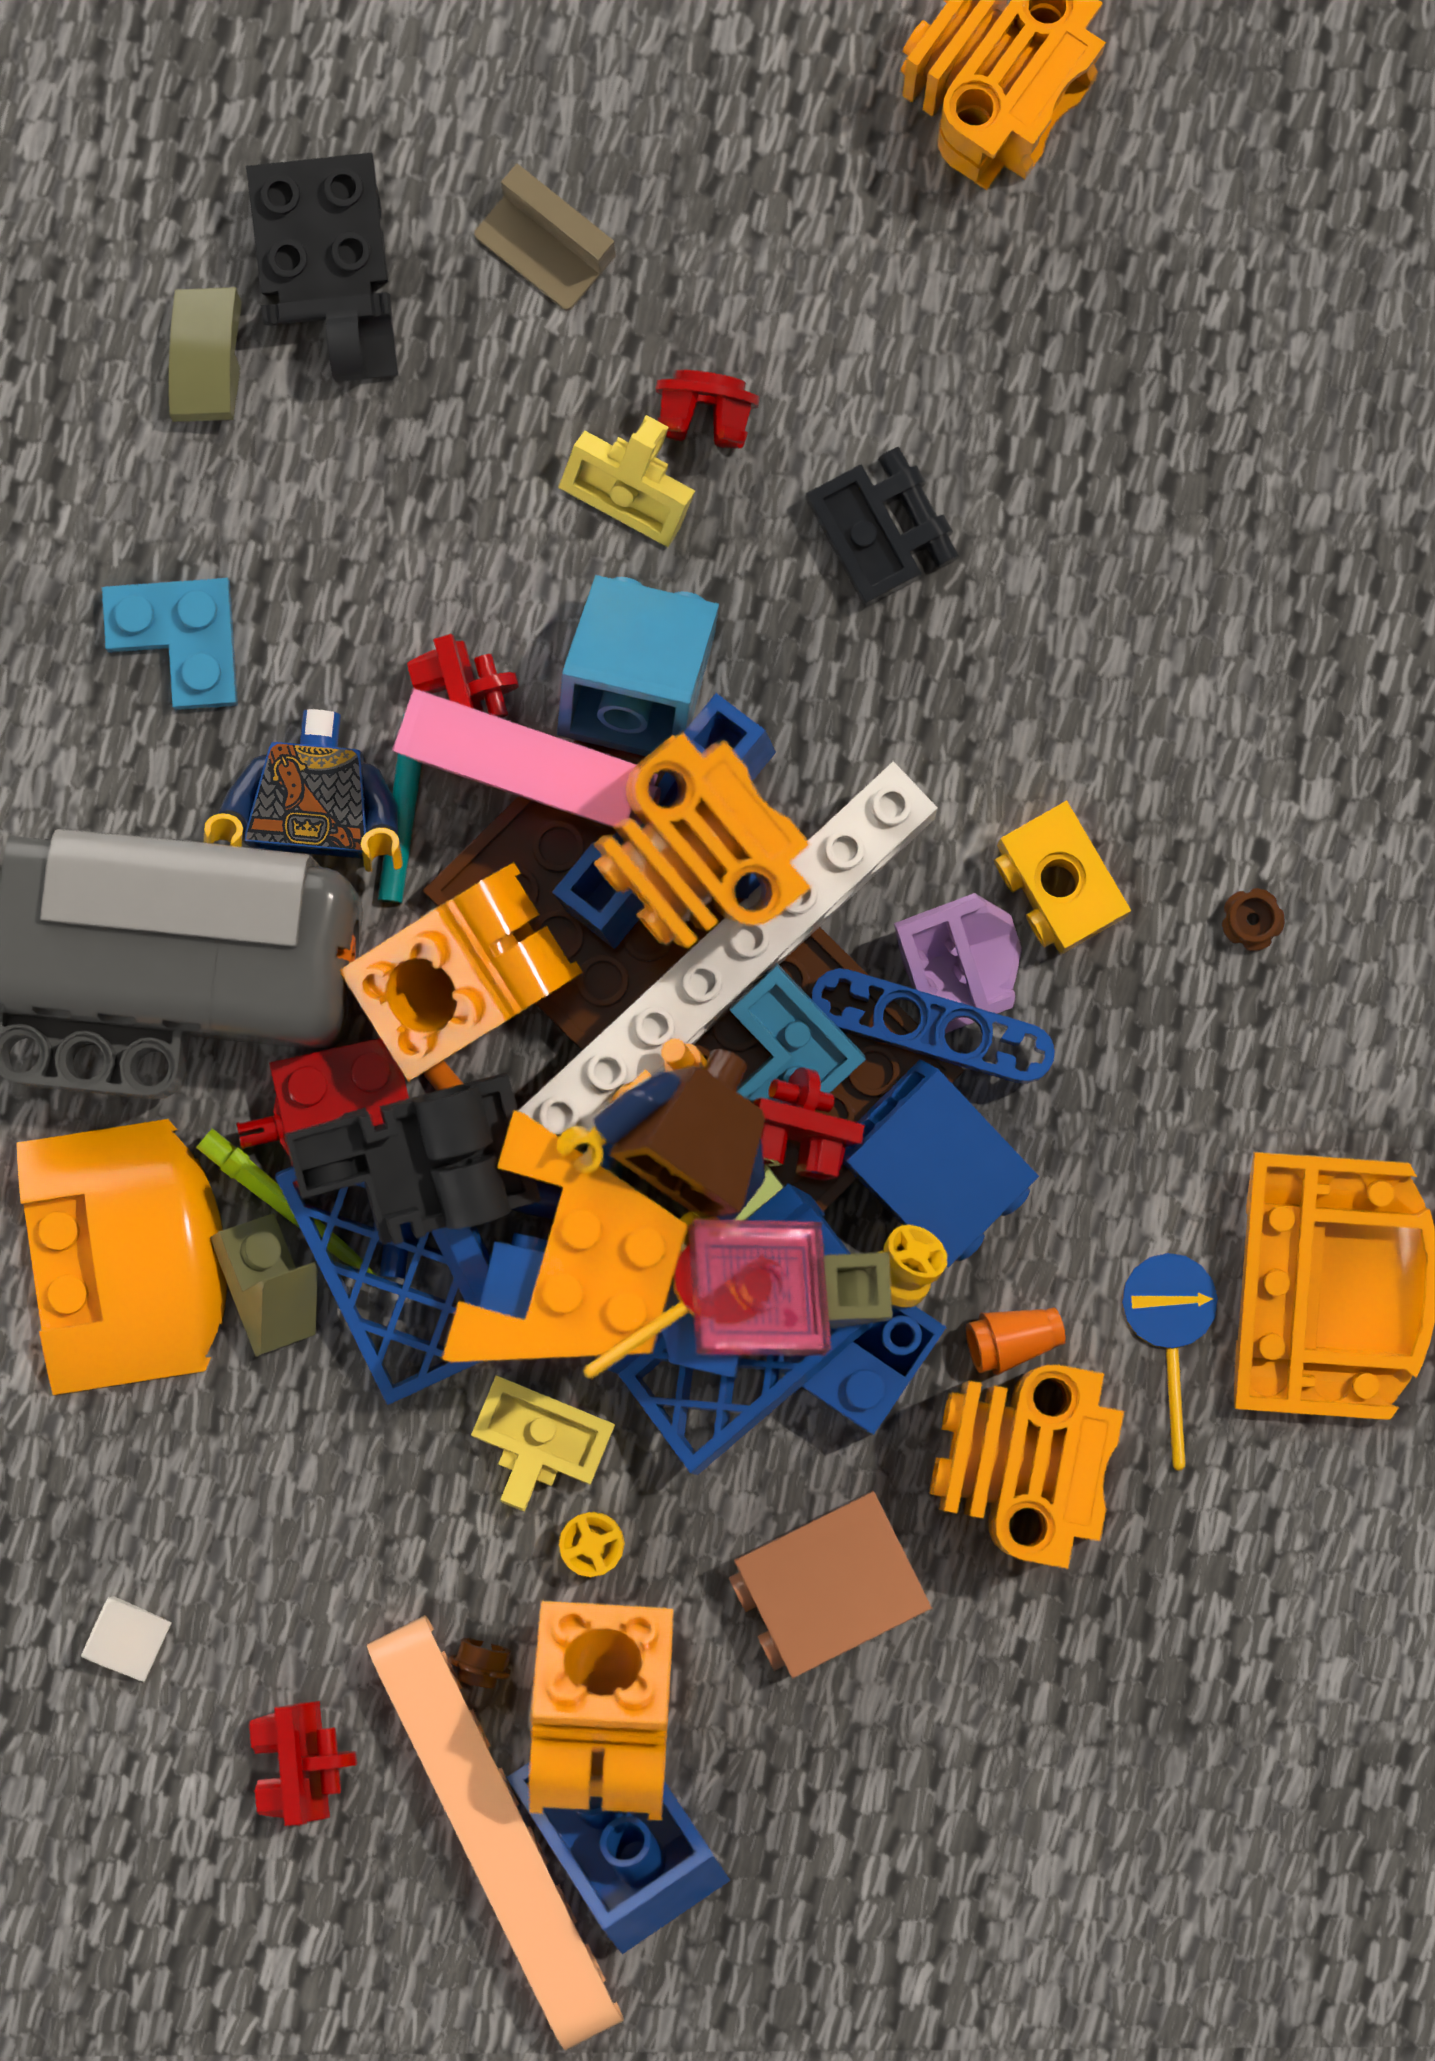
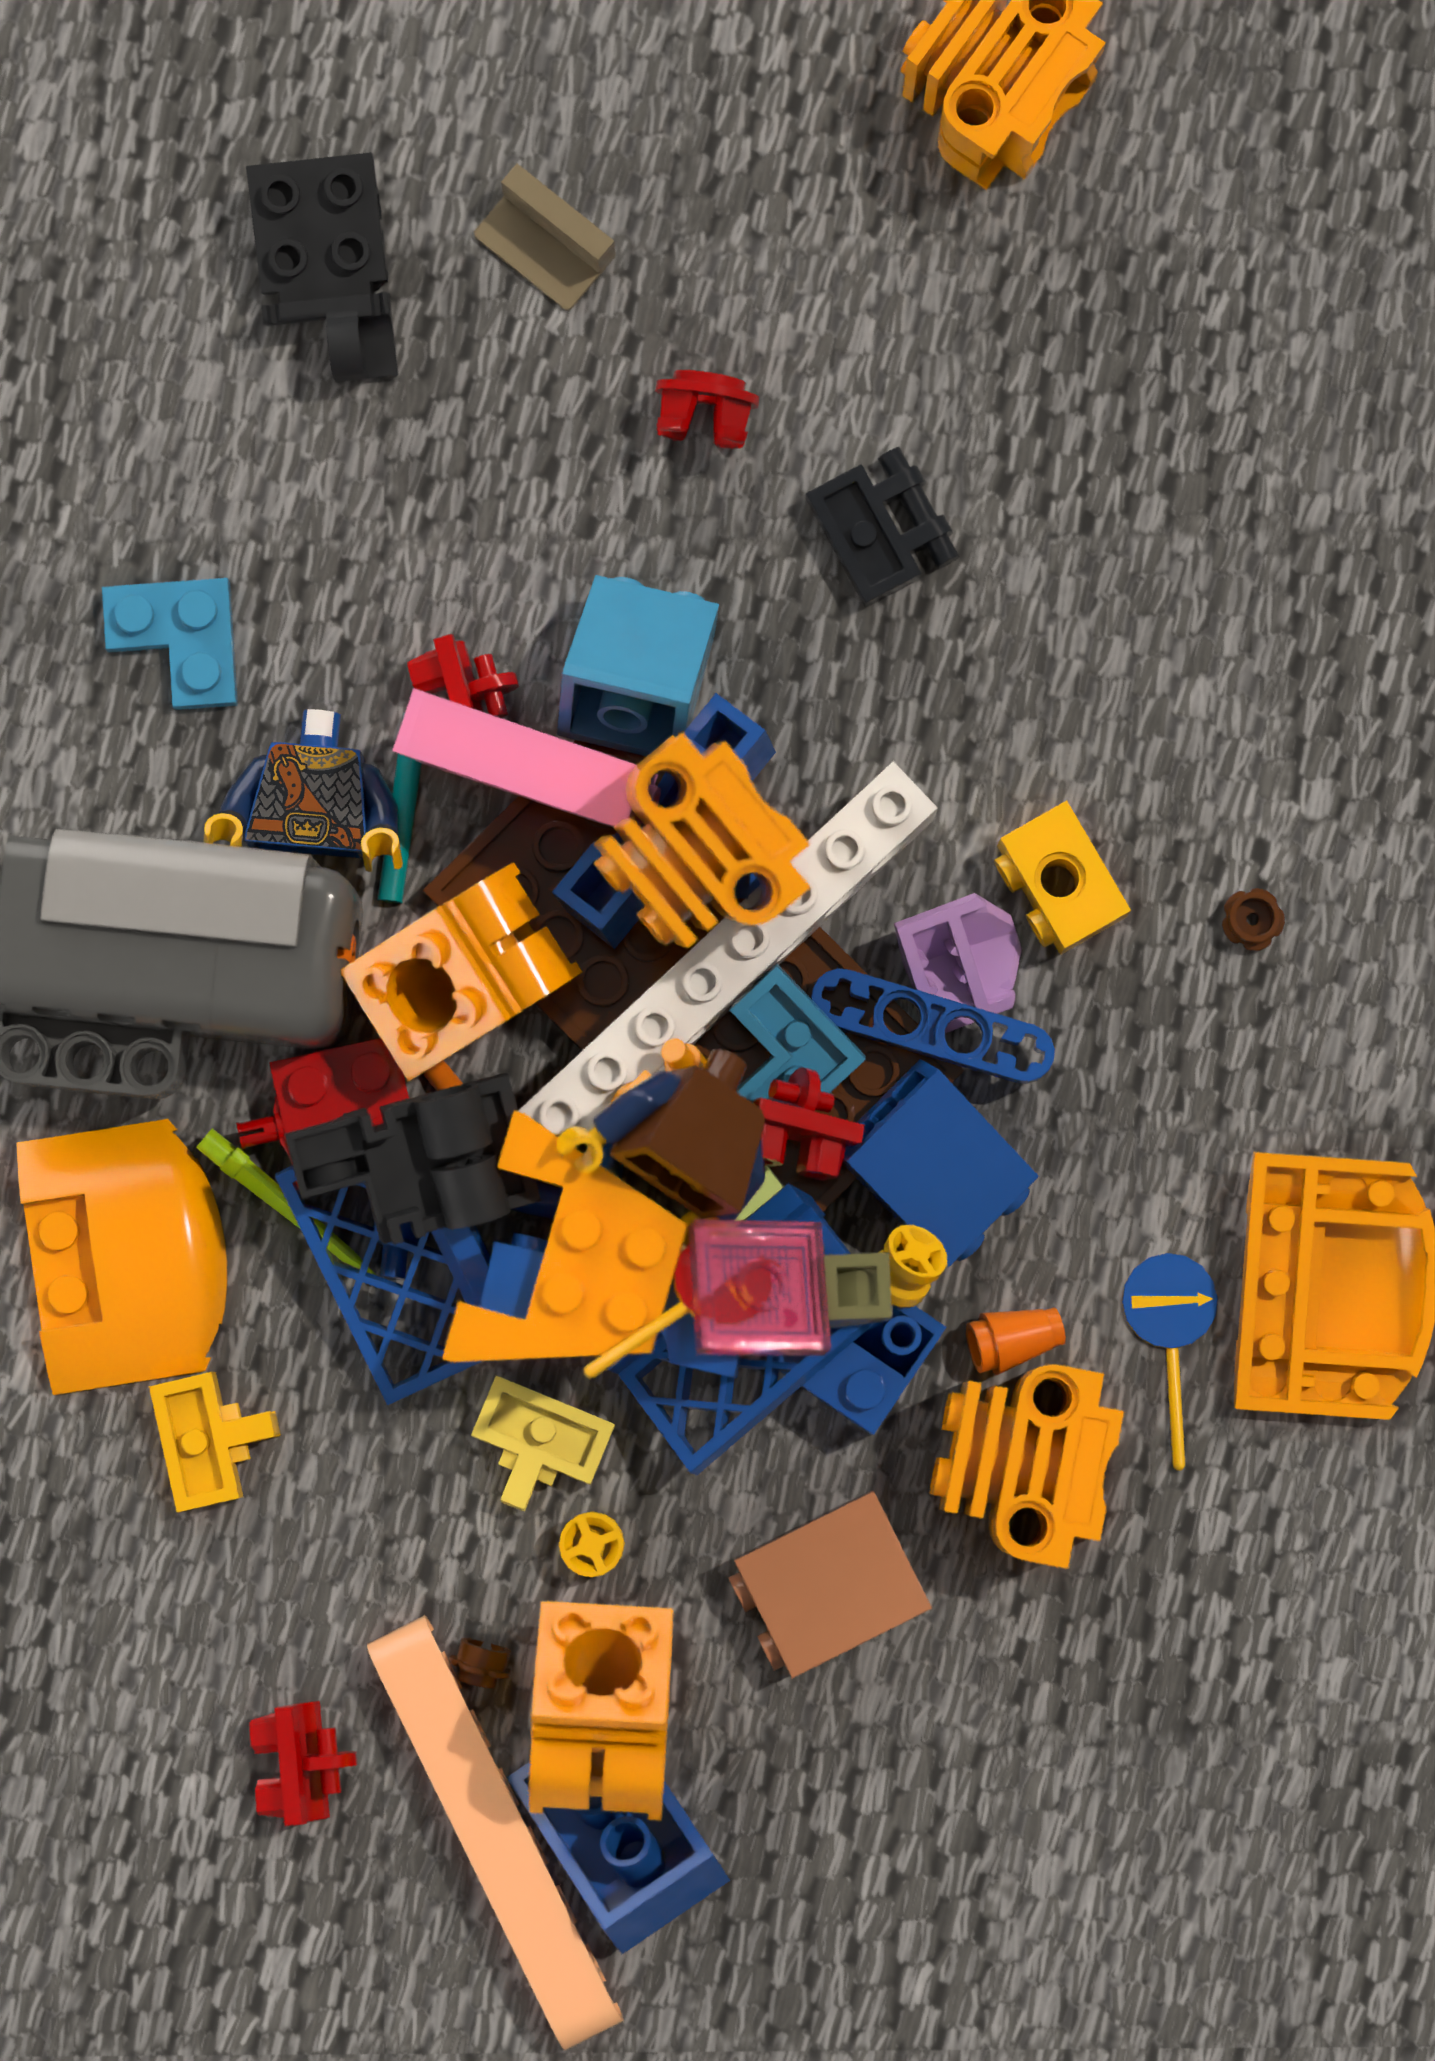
(126, 1638): white slope -> none
(203, 355): olive slope -> none
(205, 1439): none -> yellow hinge
(269, 1292): olive slope -> none
(629, 481): light yellow hinge -> none

